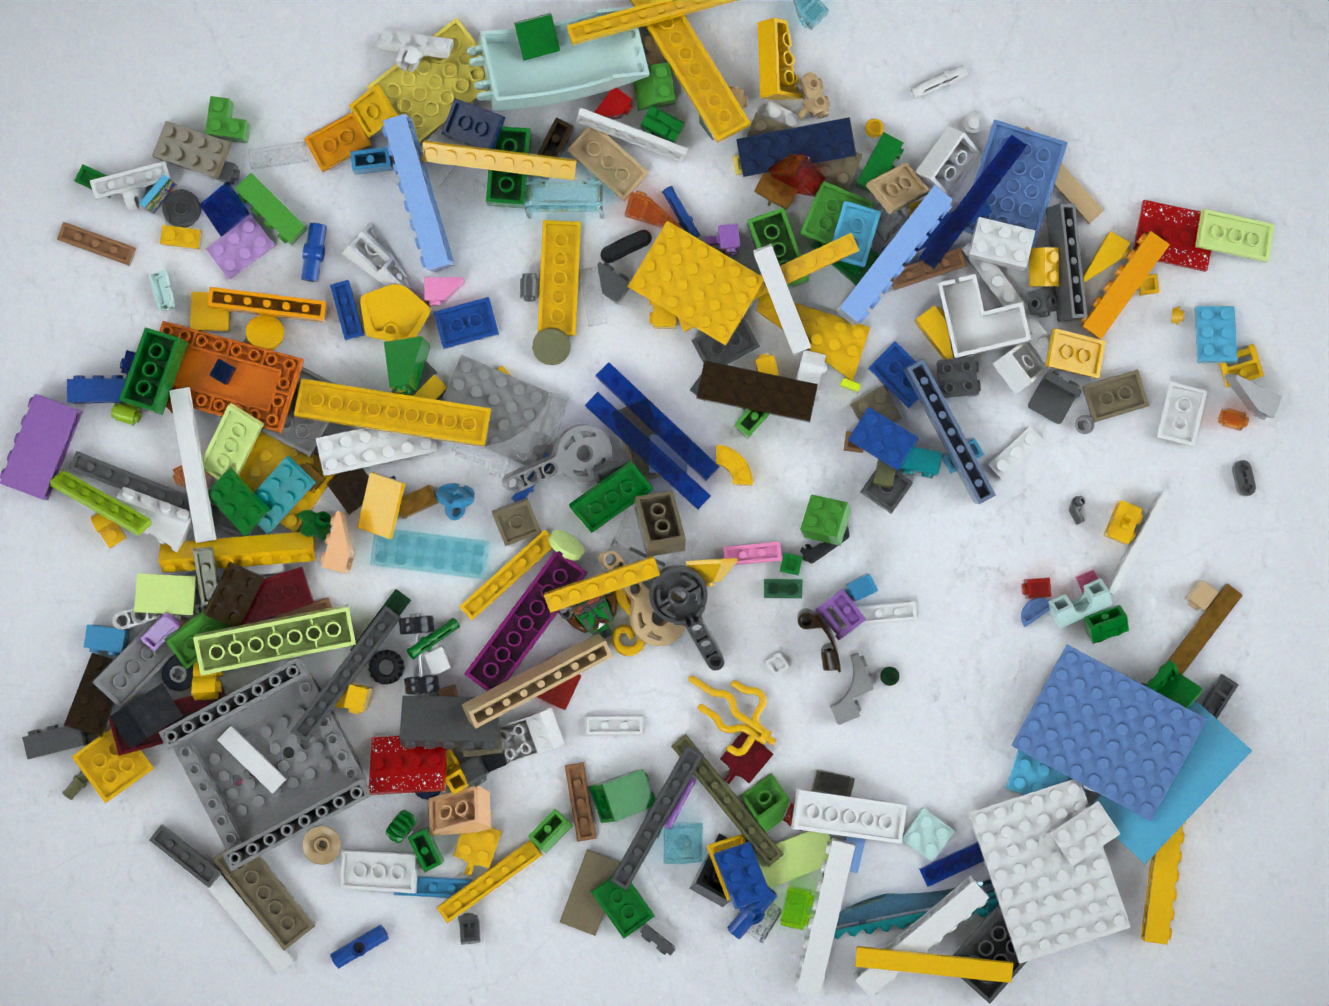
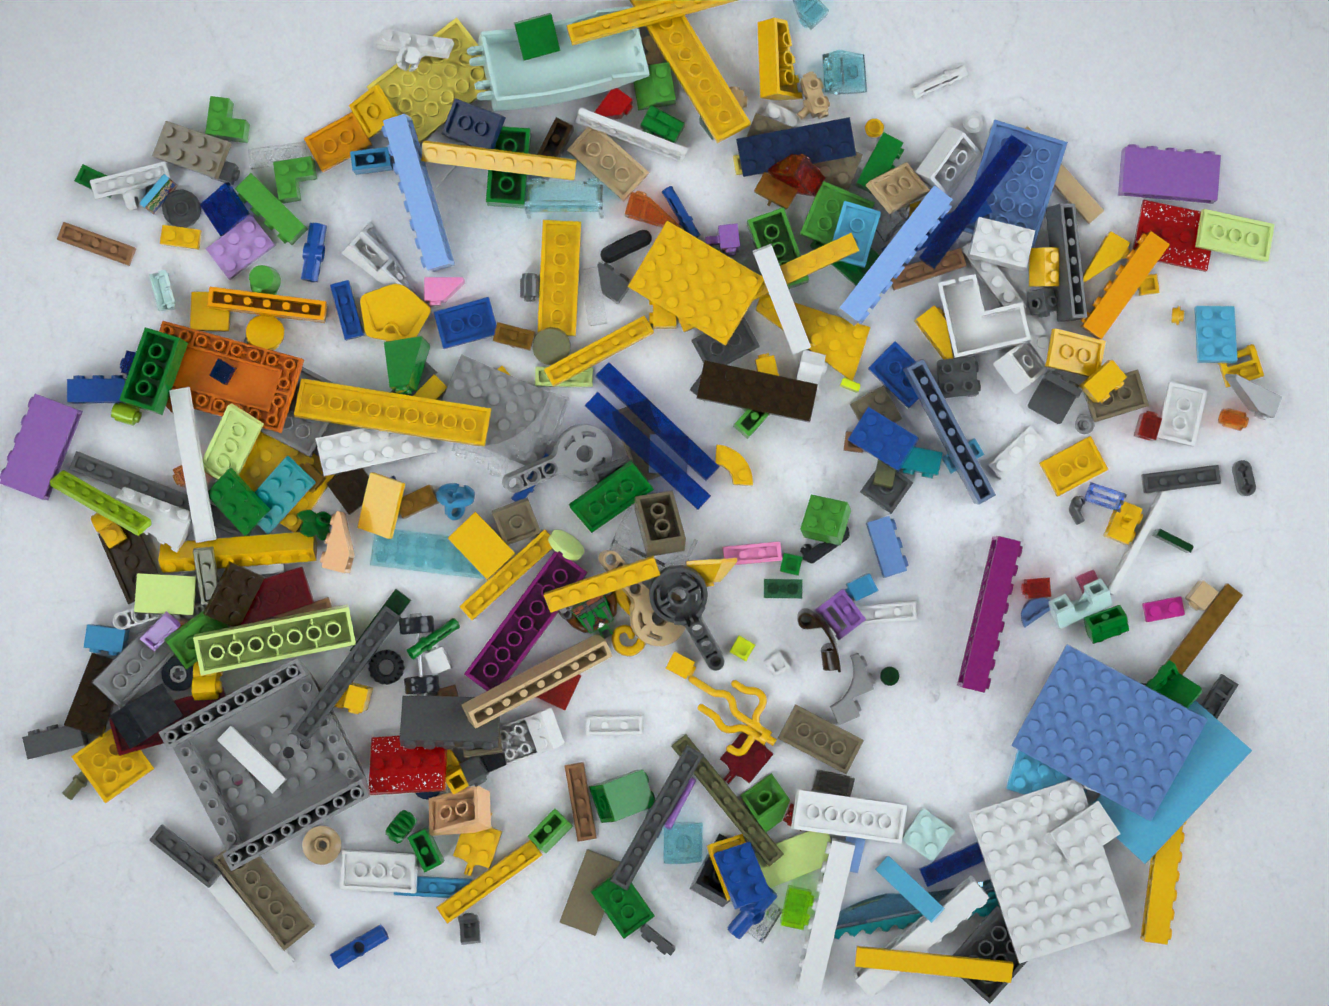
(129, 559): none -> dark brown plate
(264, 280): none -> bright green hat
(289, 174): none -> bright green brick
(481, 545): none -> yellow tile
(513, 336): none -> pearl gold panel
(583, 379): none -> yellowish green tile
(598, 351): none -> yellow plate
(681, 665): none -> yellow brick
(742, 648): none -> neon yellow tile
(820, 739): none -> dark tan plate
(844, 72): none -> clear light blue slope
(887, 546): none -> medium blue brick
(910, 889): none -> medium azure tile
(989, 613): none -> magenta brick
(1073, 466): none -> yellow tile
(1103, 381): none -> yellow brick
(1119, 501): none -> clear blue tile
(1148, 426): none -> clear red brick
(1163, 609): none -> dark pink plate
(1169, 174): none -> medium lavender brick
(1173, 540): none -> dark green tile
(1181, 479): none -> dark grey tile

